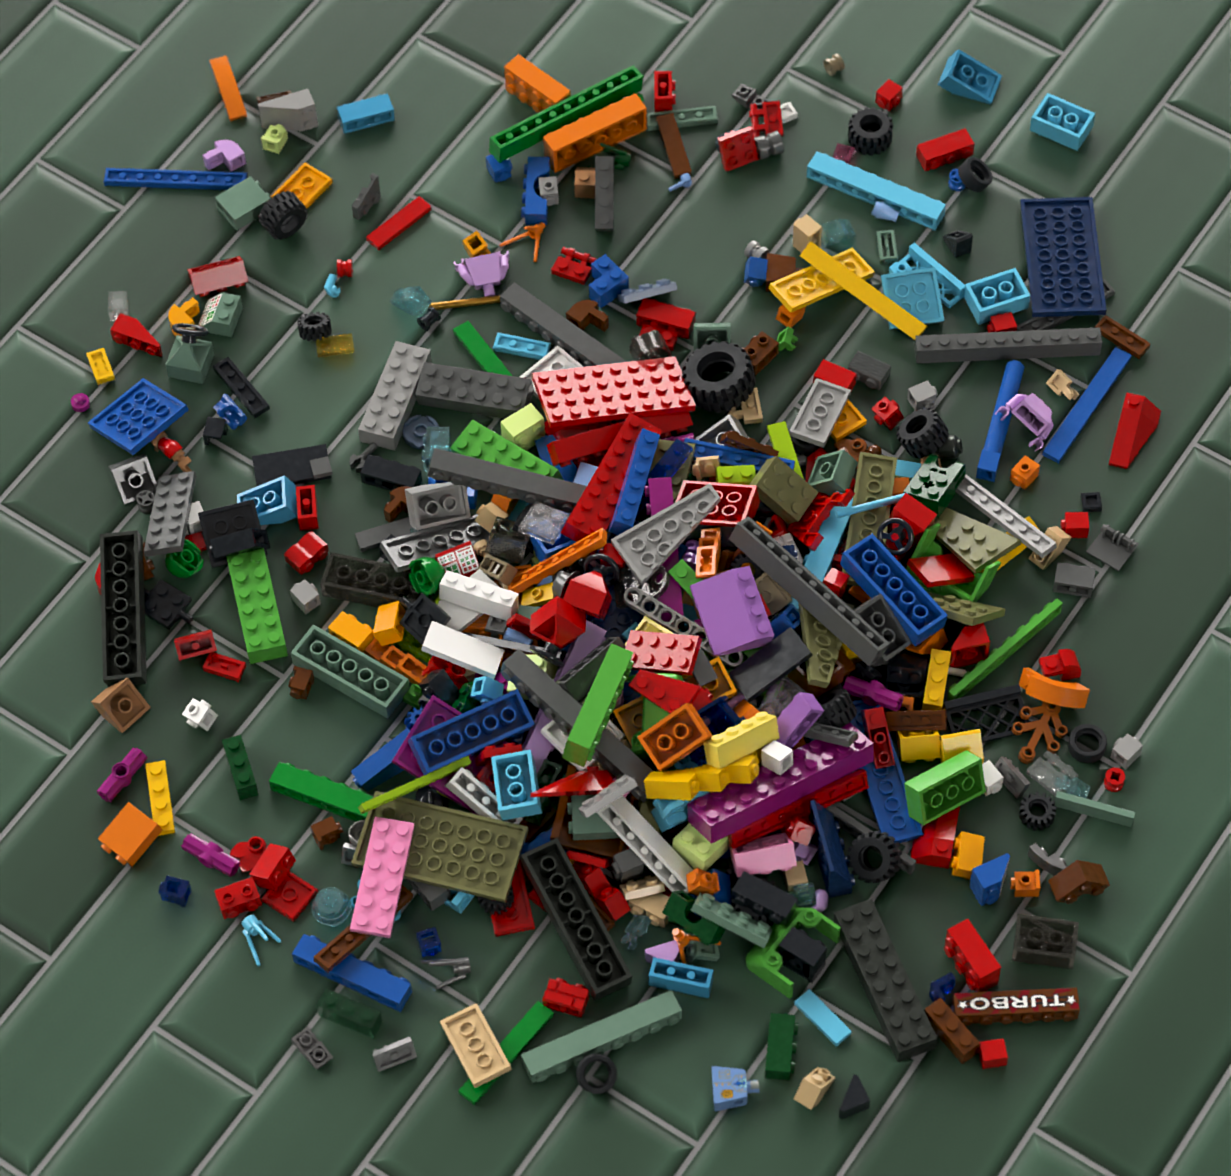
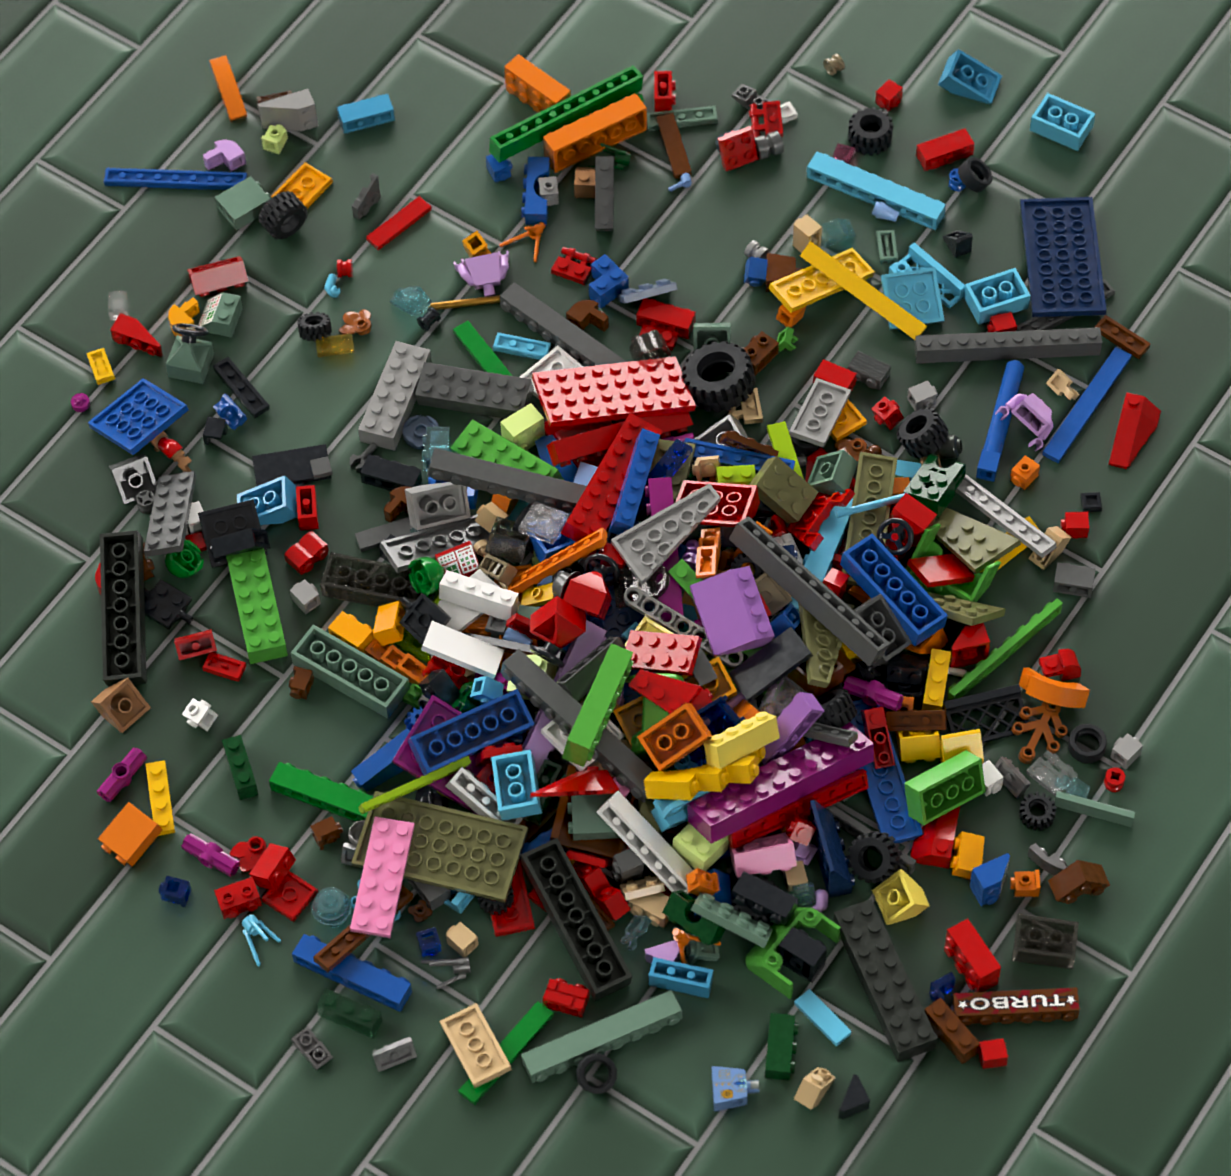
(356, 323): none -> dark orange plate
(419, 917): none -> reddish brown plate
(461, 939): none -> tan brick
(607, 795): light grey wing -> none
(777, 757): white brick -> none
(900, 898): none -> light yellow slope
(1112, 547): dark grey hinge -> none

